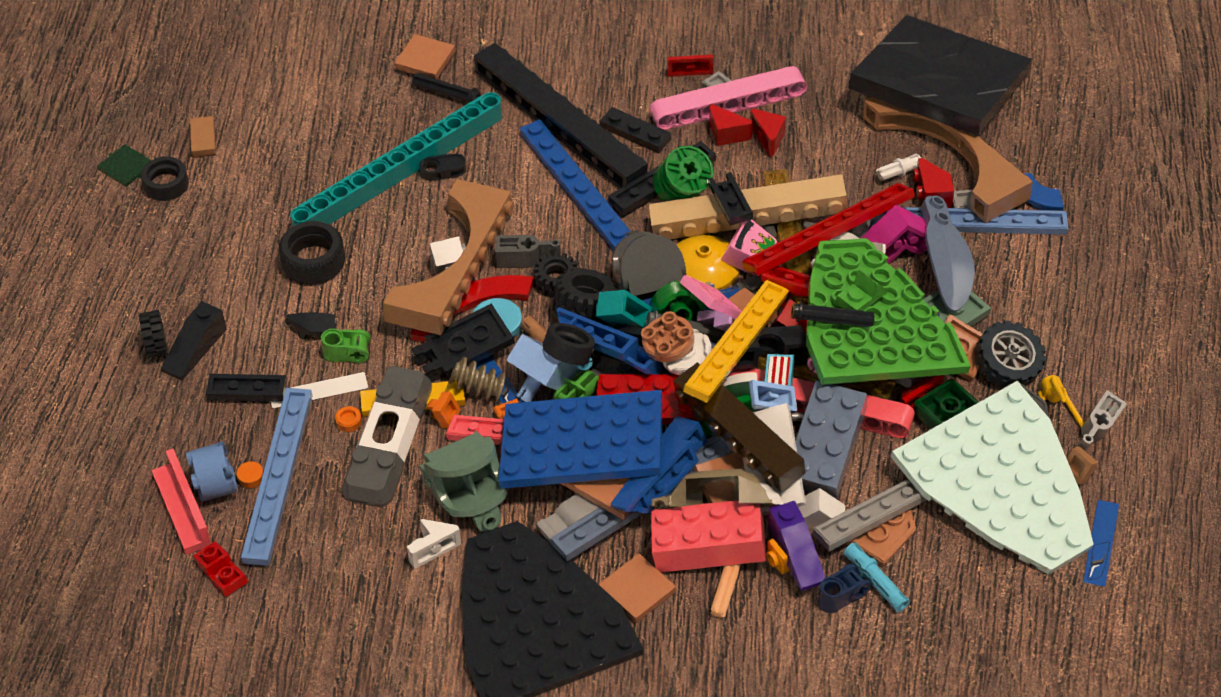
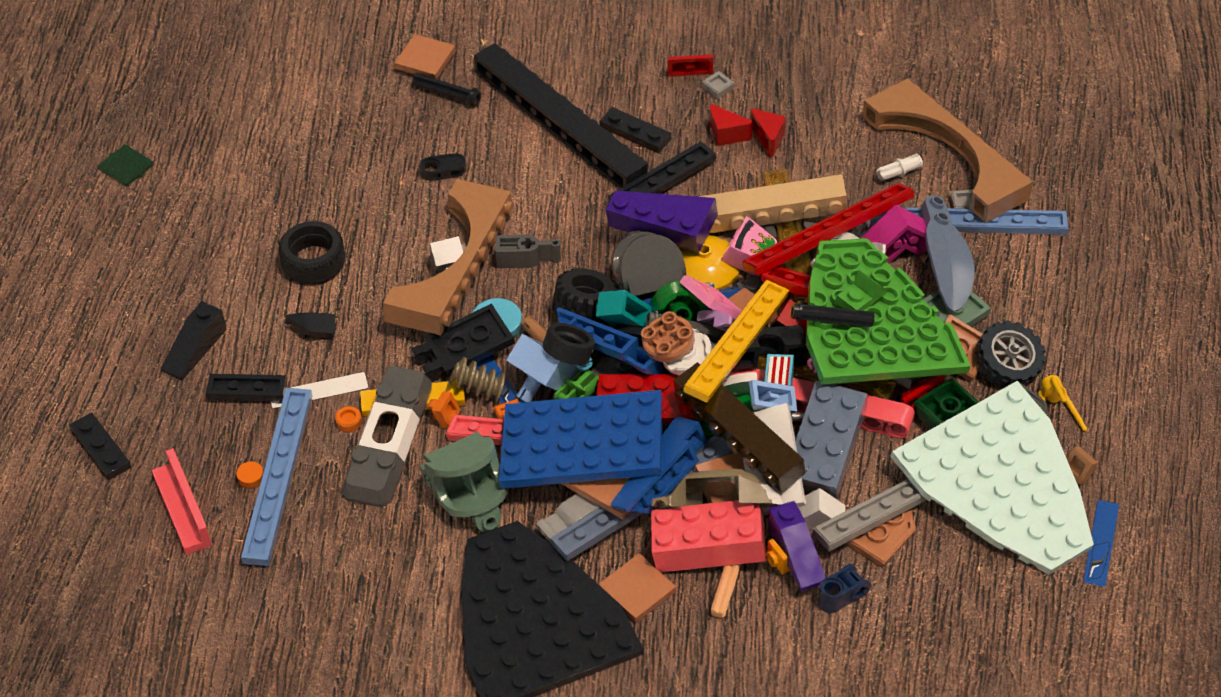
(100, 446): none -> black plate
(153, 333): black tyre -> none
(169, 190): black tyre -> none
(202, 136): medium nougat tile -> none
(212, 471): medium blue brick -> none
(220, 569): red slope -> none
(343, 345): bright green piece -> none
(400, 162): teal beam -> none
(436, 541): white slope -> none
(505, 287): red tile -> none
(550, 265): black tyre -> none
(575, 183): blue plate -> none
(674, 183): green wheel -> none
(676, 217): none -> dark purple wedge
(731, 96): bright pink beam -> none
(731, 200): black hinge -> none
(869, 569): medium azure pin -> none
(933, 182): red slope -> none
(940, 74): black tile -> none
(1044, 197): blue tile -> none
(1101, 419): light grey piece -> none

